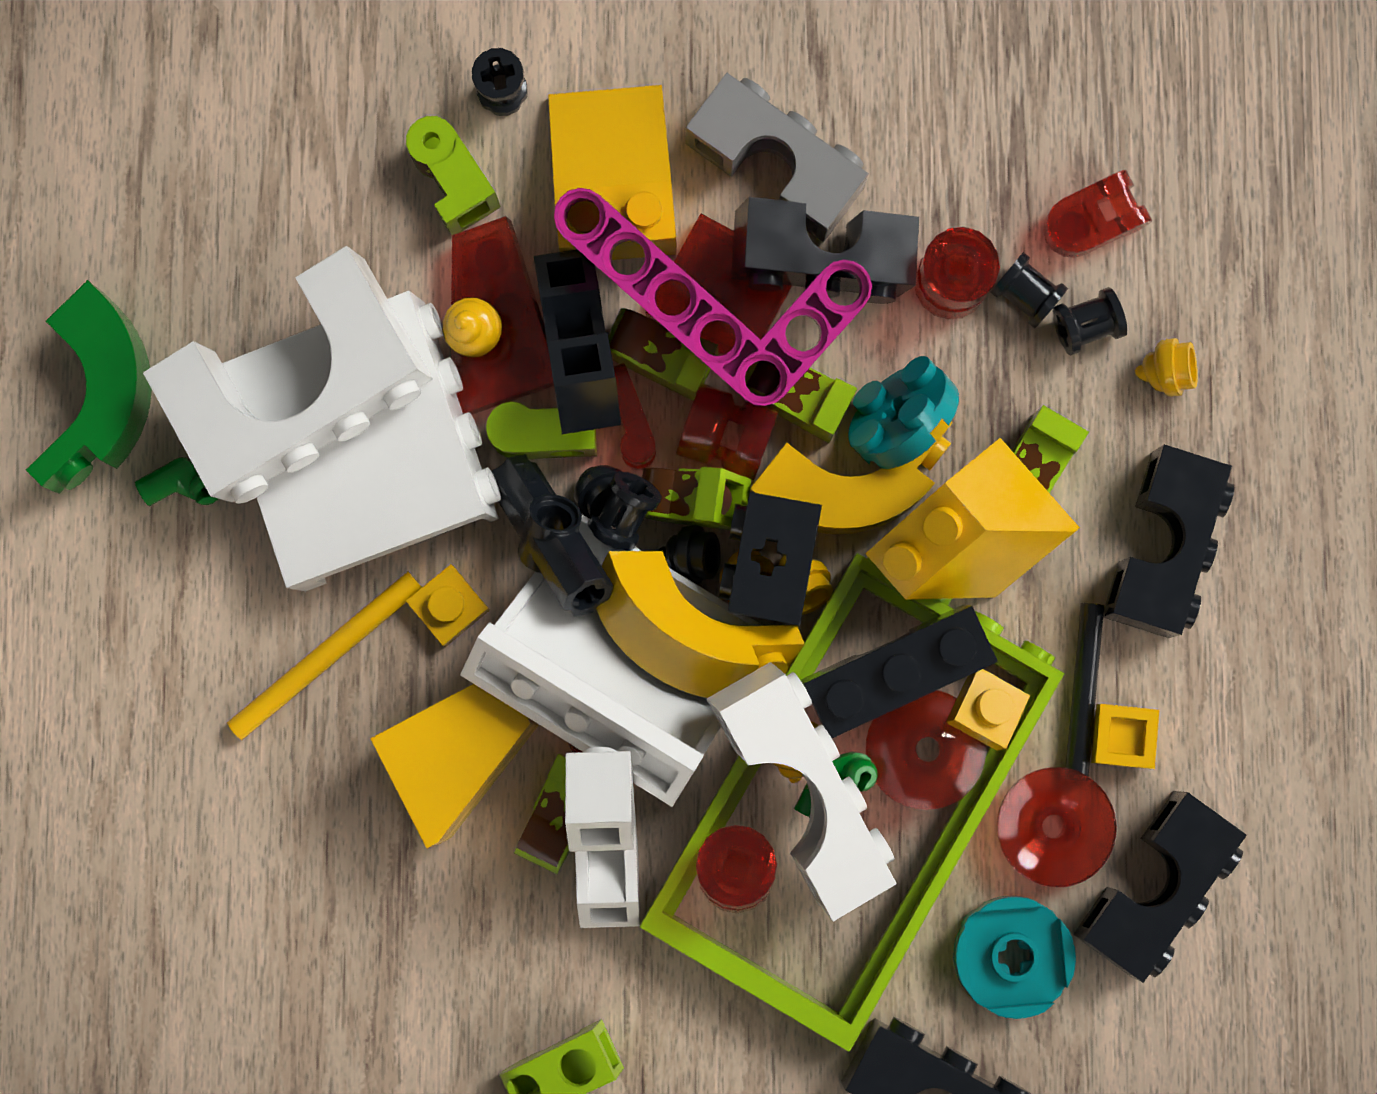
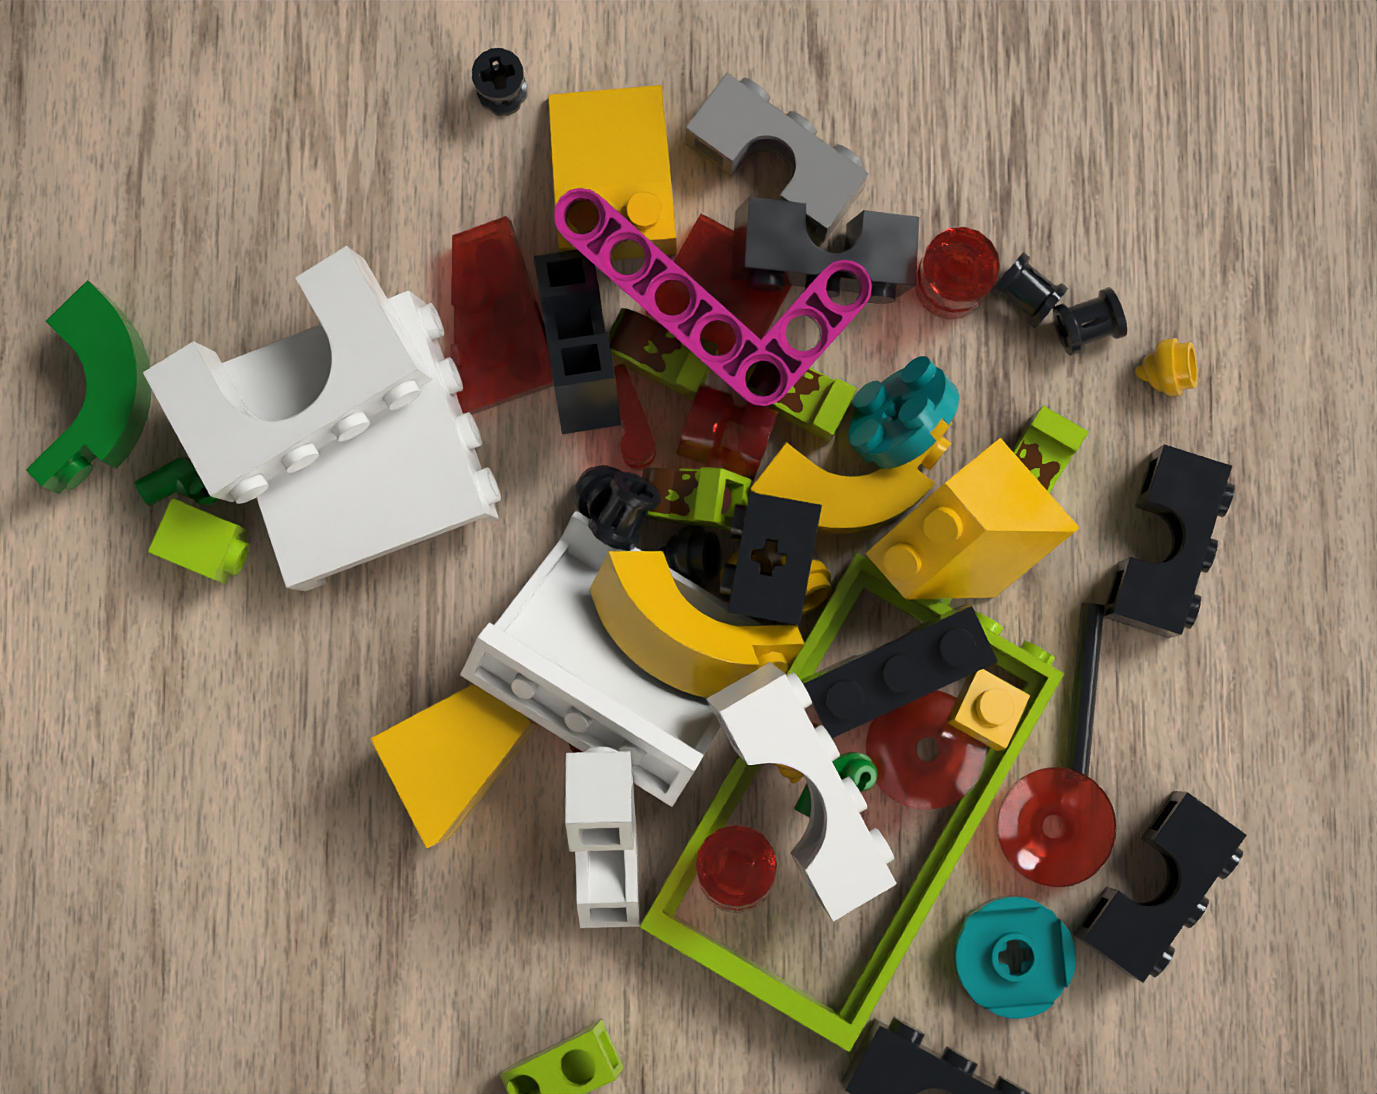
(200, 542): none -> lime brick
(324, 656): yellow bar -> none
(444, 157): lime leg -> none
(448, 605): yellow plate -> none
(471, 327): yellow plate -> none
(535, 432): lime leg -> none
(545, 834): reddish brown leg -> none
(551, 536): black piece -> none
(1078, 225): clear red plate -> none
(1125, 736): yellow plate -> none

